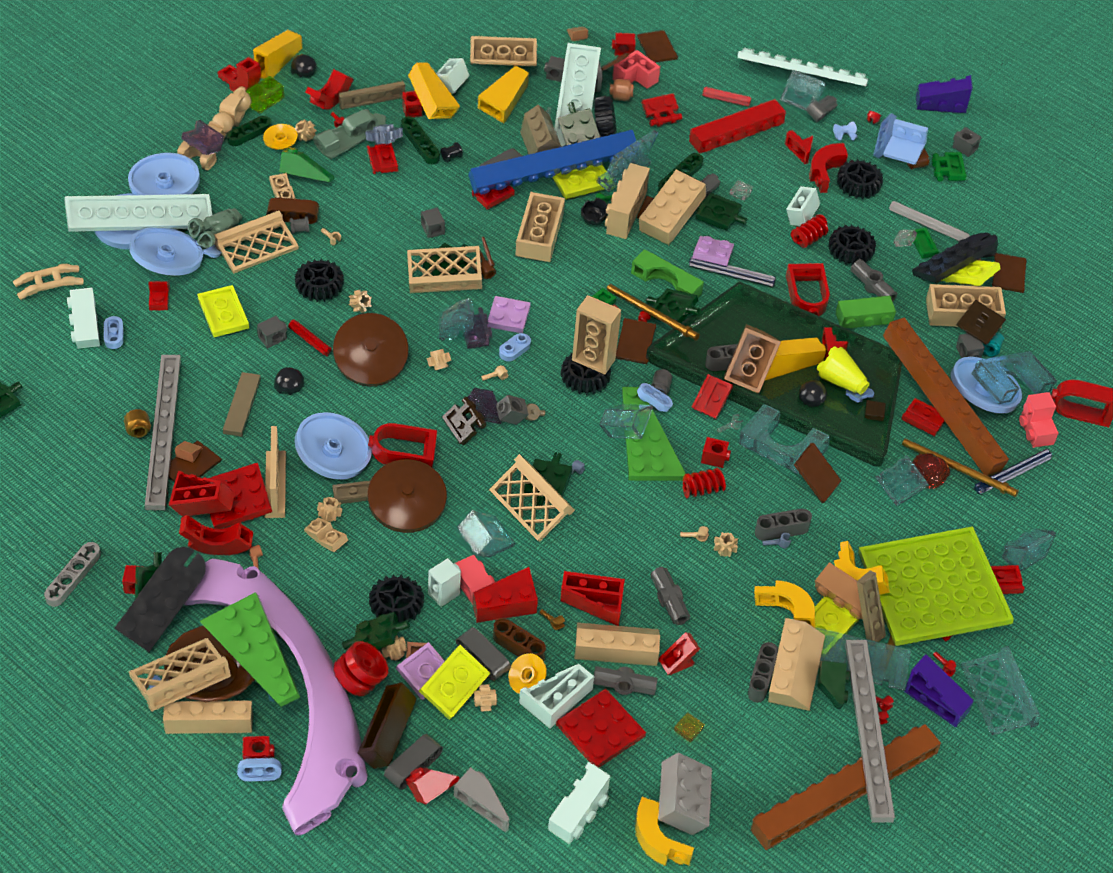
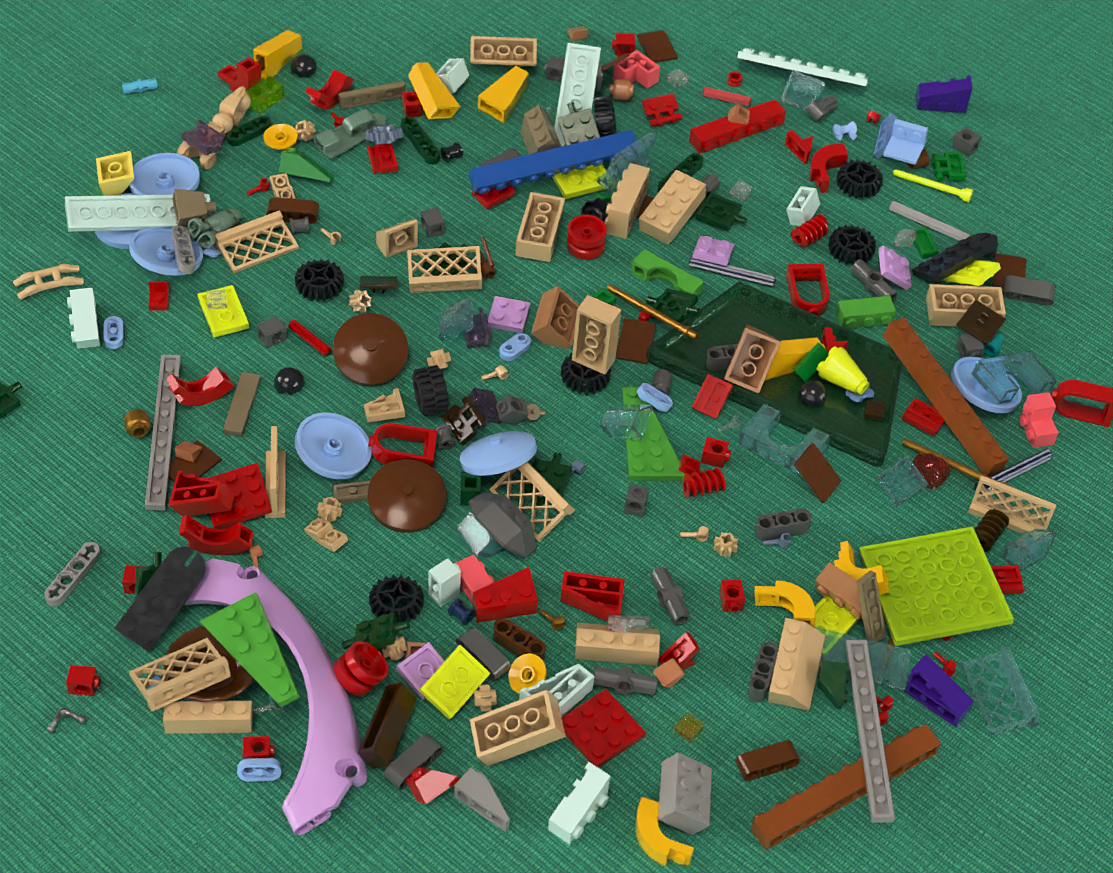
(64, 712): none -> flat silver piece
(82, 680): none -> red brick
(115, 173): none -> light yellow slope
(139, 86): none -> medium azure pin
(183, 245): none -> light grey beam
(190, 205): none -> dark tan torso
(201, 391): none -> red arch
(216, 299): none -> clear plate
(264, 186): none -> red hand
(267, 707): none -> clear hand
(382, 282): none -> piece
(385, 408): none -> tan wing
(398, 238): none -> tan slope
(430, 390): none -> black tyre
(445, 439): none -> dark grey bush
(461, 612): none -> dark blue bush
(469, 487): none -> dark green slope
(498, 453): none -> light blue dish
(504, 523): none -> dark grey wedge
(517, 728): none -> tan brick
(556, 319): none -> medium nougat slope
(586, 237): none -> red wheel
(622, 623): none -> clear slope
(636, 500): none -> dark grey brick
(669, 673): none -> nougat slope
(678, 78): none -> clear plate
(689, 465): none -> red tile
(731, 589): none -> red brick
(734, 79): none -> red bush
(739, 115): none -> nougat slope
(767, 760): none -> reddish brown beam
(809, 363): none -> green tile
(894, 267): none -> lavender plate
(965, 194): none -> neon yellow piece
(991, 528): none -> dark brown piece
(1018, 521): none -> tan fence
(1028, 290): none -> dark grey beam

